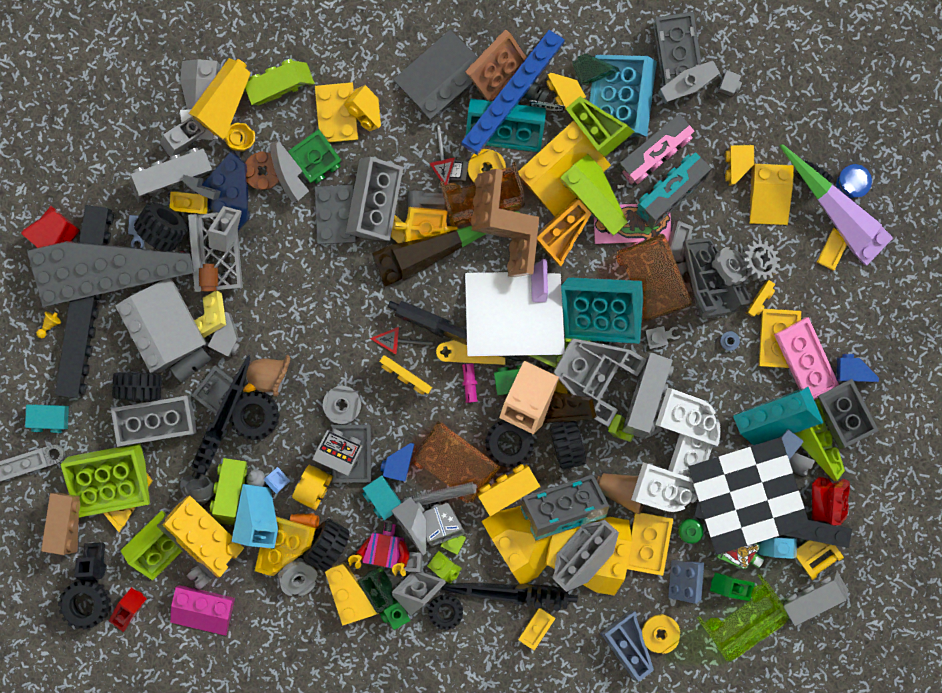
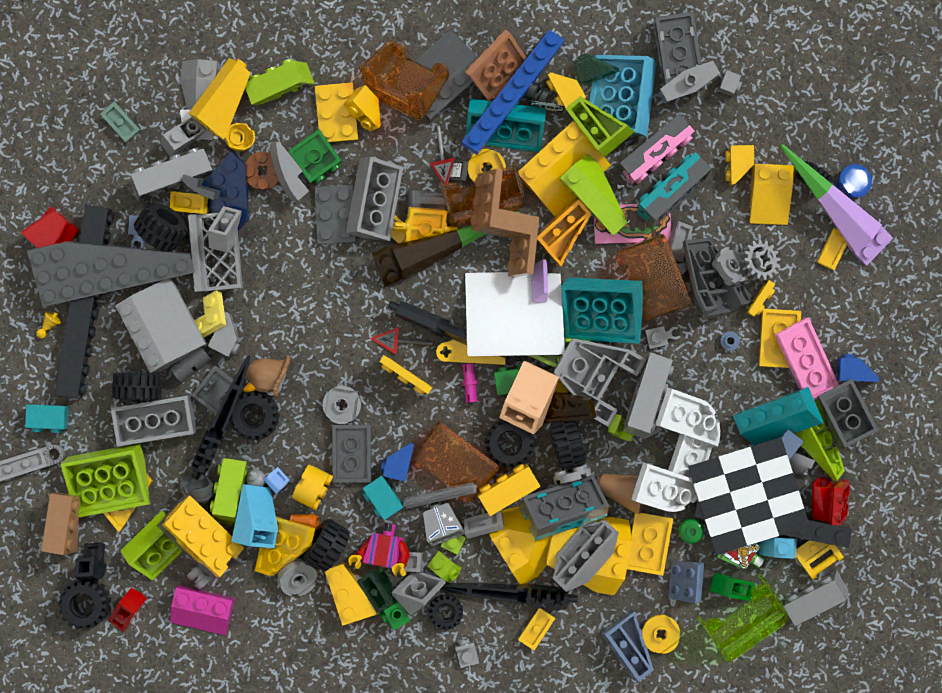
(120, 122): none -> sand green plate
(208, 278): dark orange brick -> none
(338, 451): light grey piece -> none
(403, 81): none -> clear orange windscreen
(412, 522): light grey slope -> none
(466, 653): none -> light grey bracket
(483, 524): none -> light grey plate
(565, 476): none -> light grey plate

